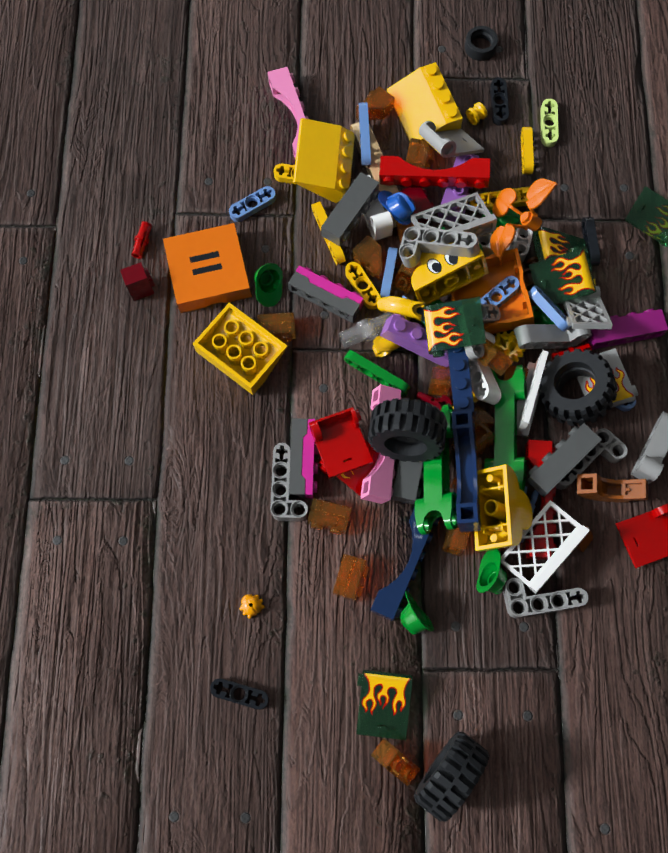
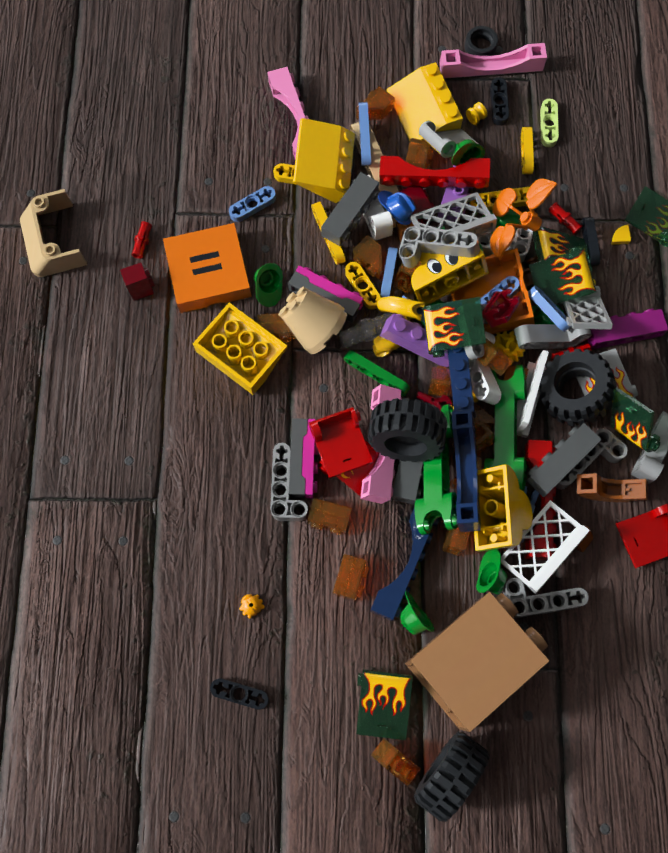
(47, 258): none -> tan windscreen
(312, 318): none -> tan cone
(461, 64): none -> bright pink arch
(466, 150): none -> green piece
(479, 661): none -> medium nougat brick
(500, 308): none -> dark red hinge
(565, 218): none -> red pin
(621, 236): none -> yellow tile
(634, 421): none -> clear green door

